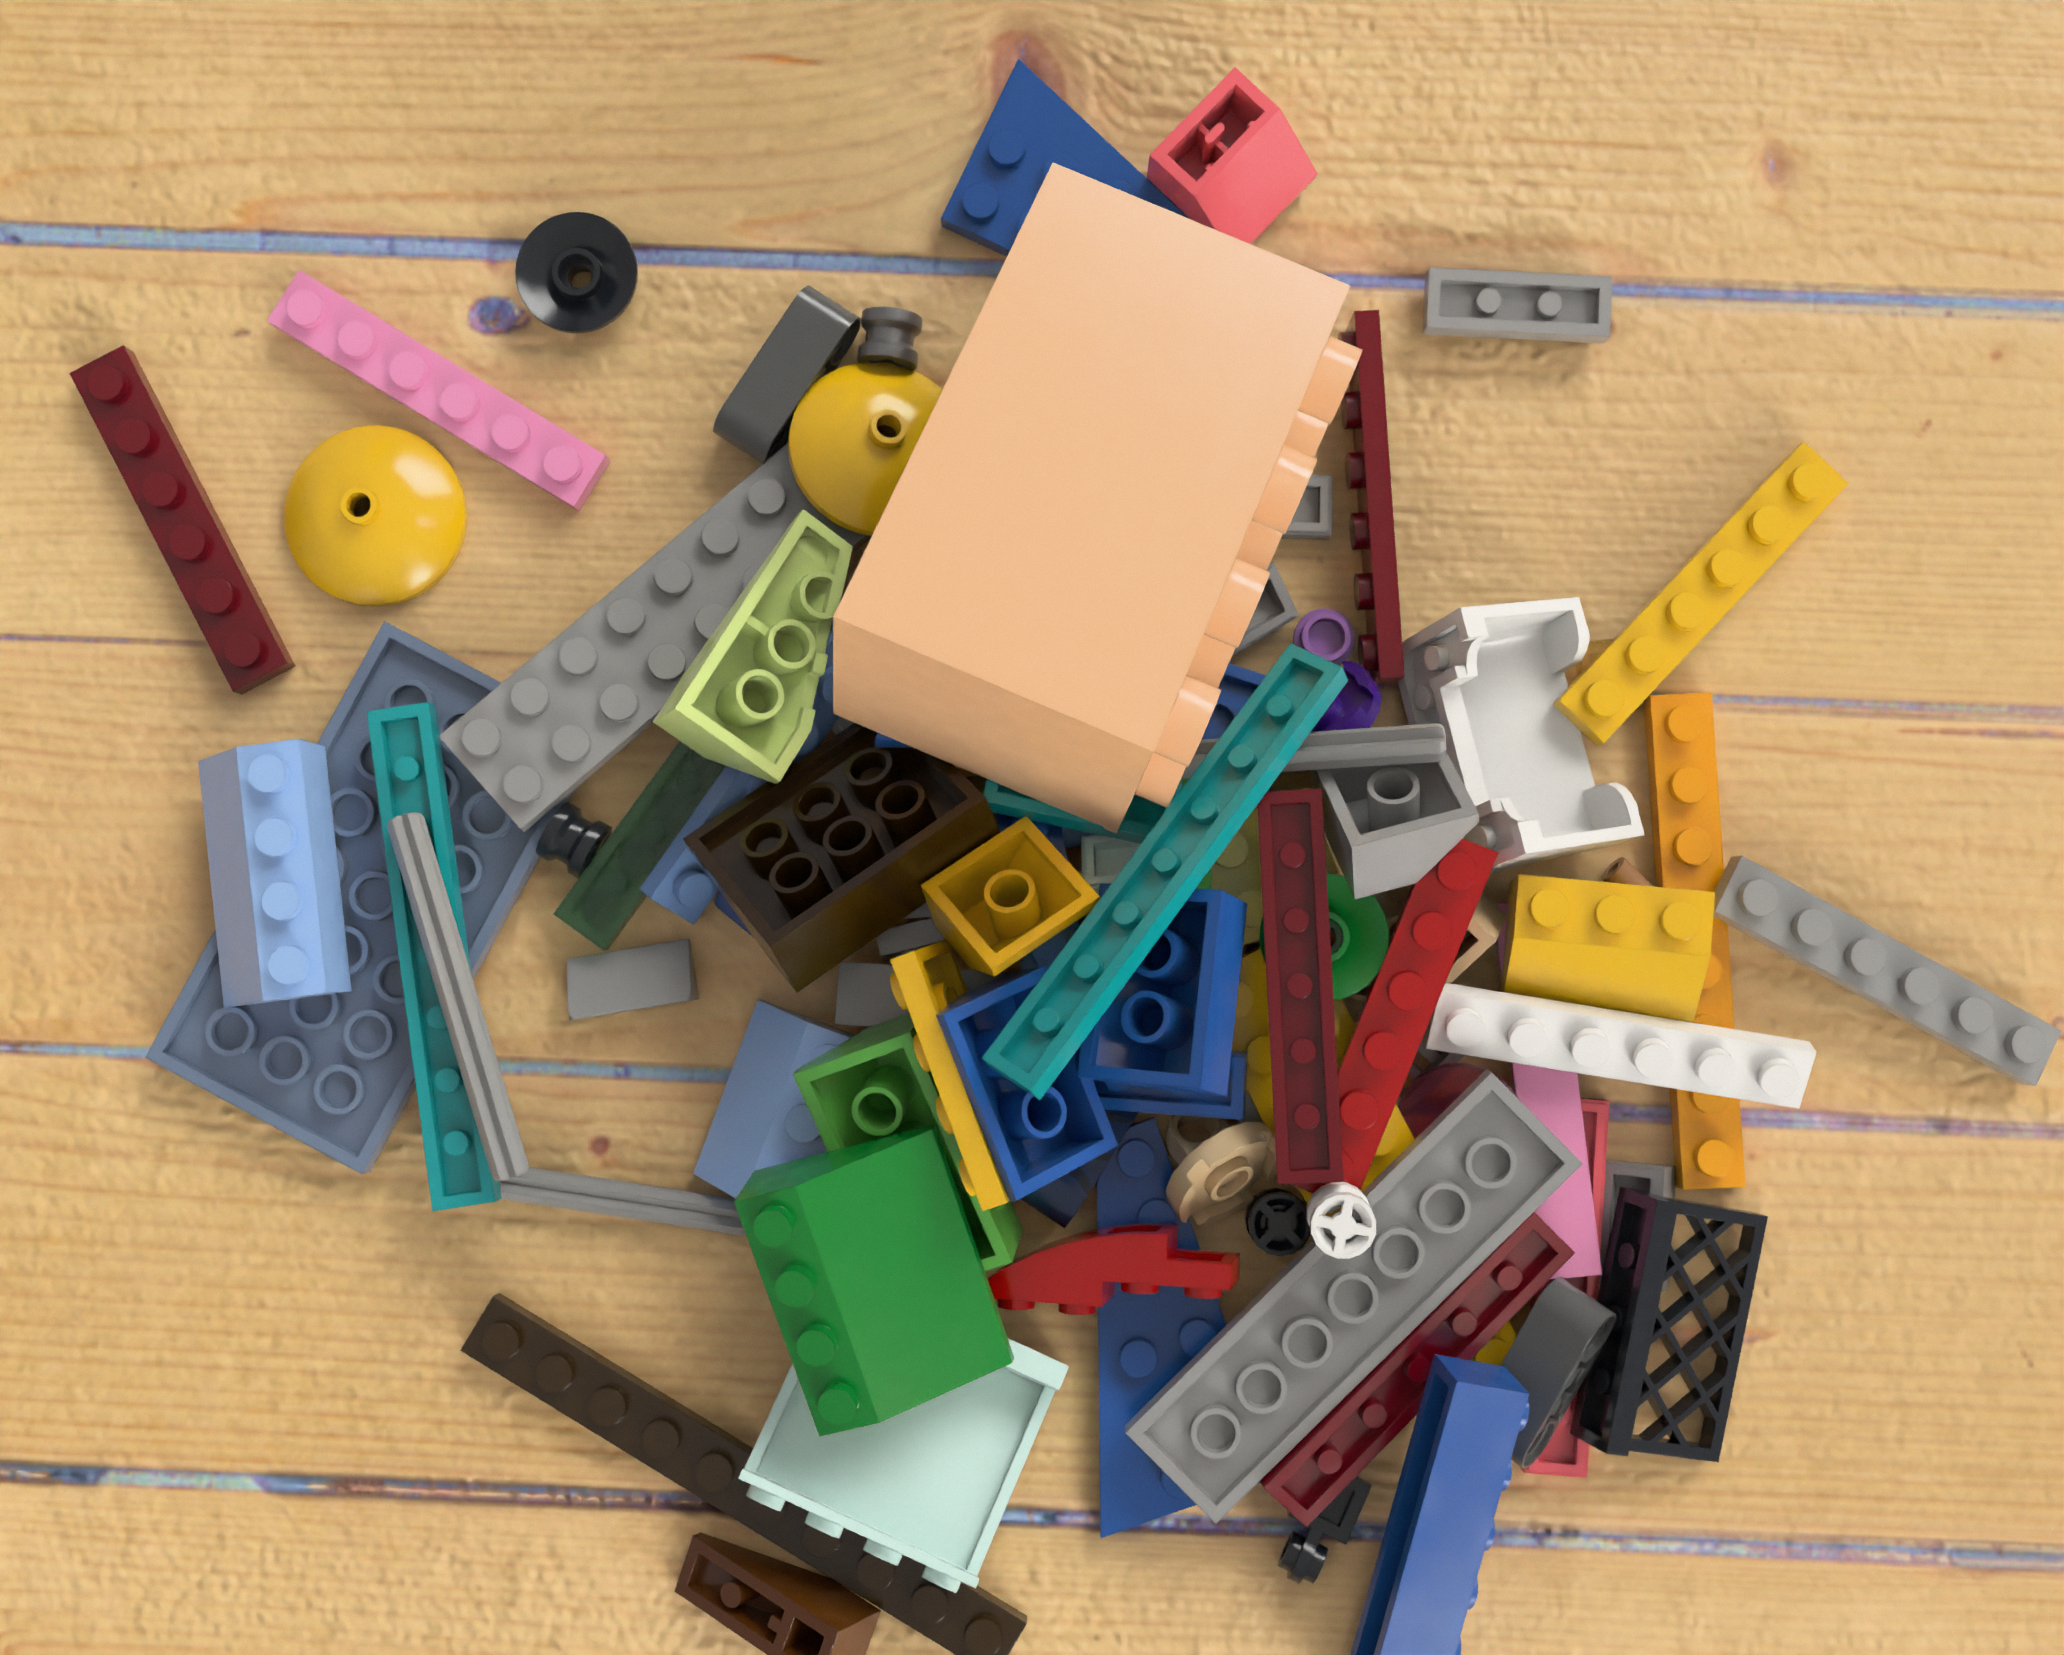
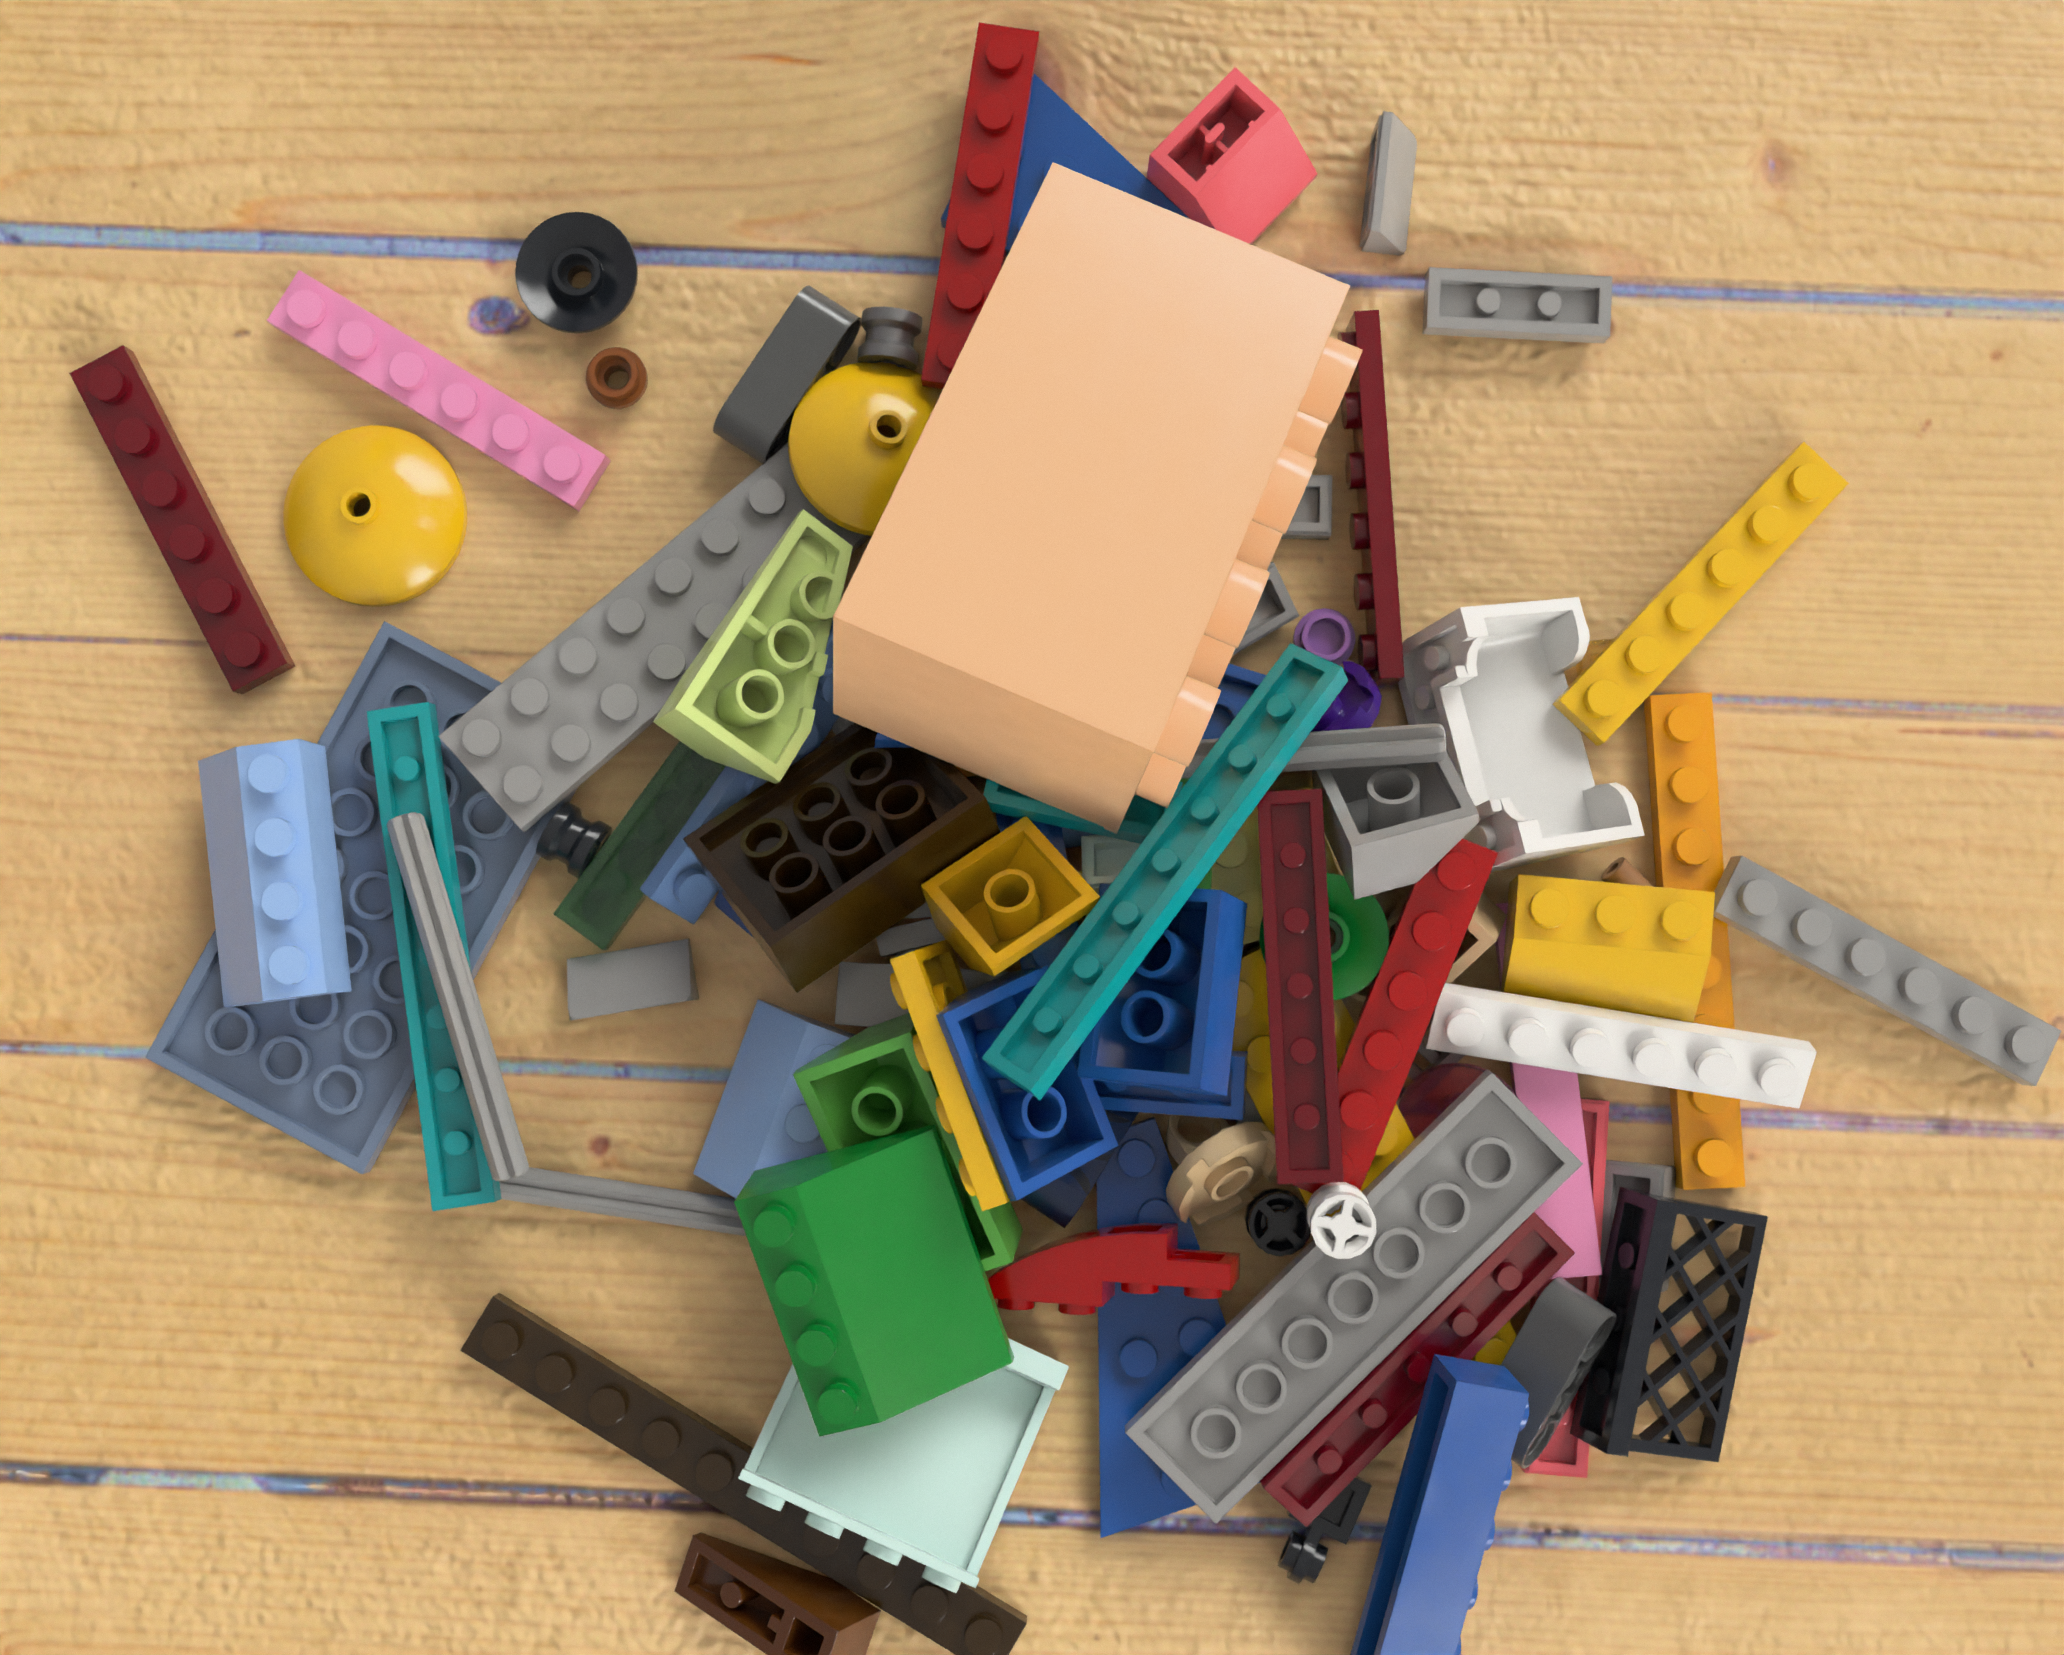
(607, 363): none -> dark orange plate
(981, 190): none -> red plate
(1388, 187): none -> light grey slope

